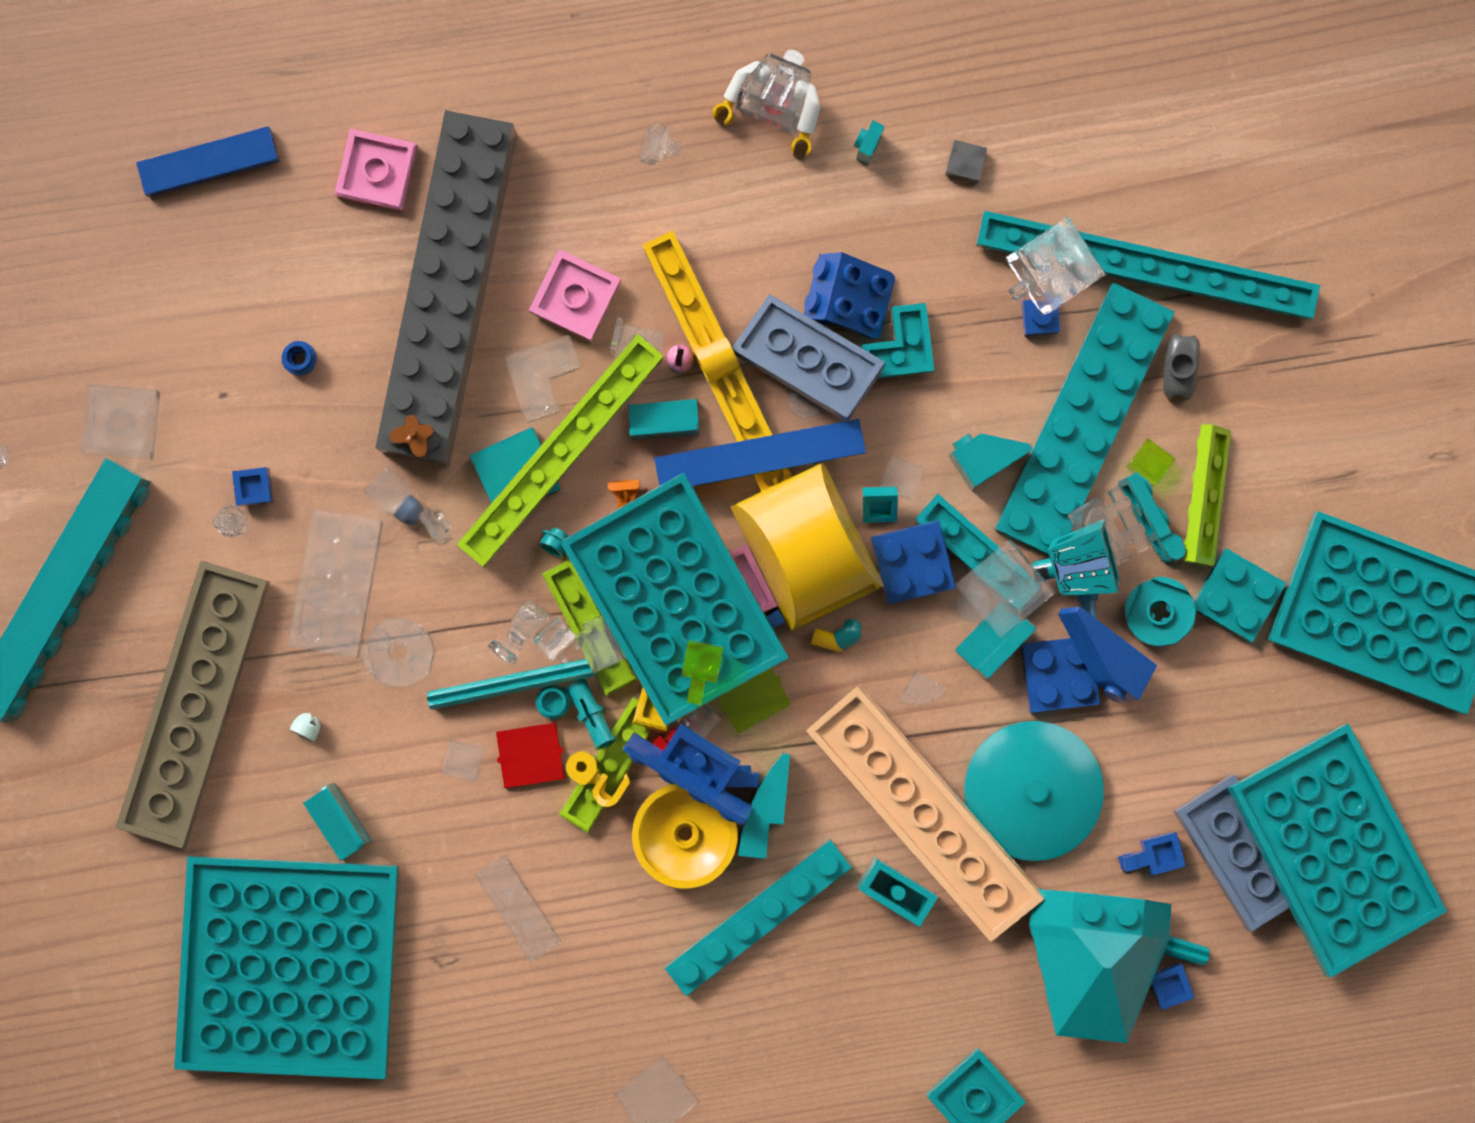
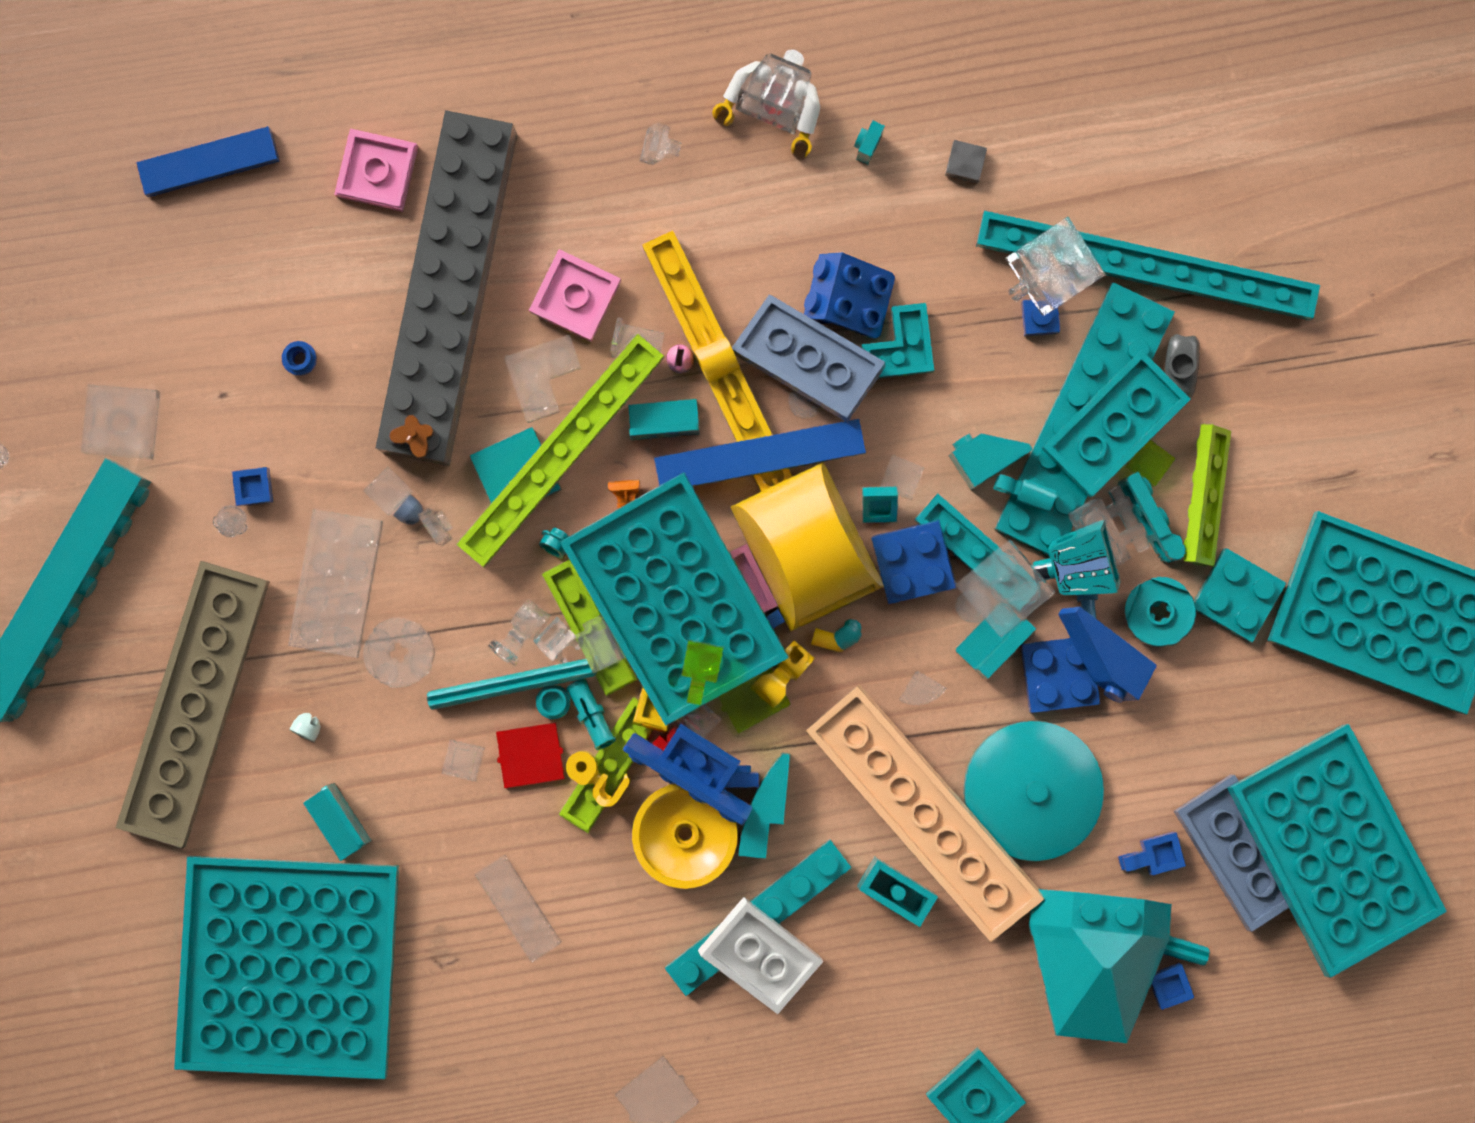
(760, 955): none -> white plate
(773, 686): none -> yellow leg
(1026, 492): none -> teal bar
(1116, 423): none -> teal plate

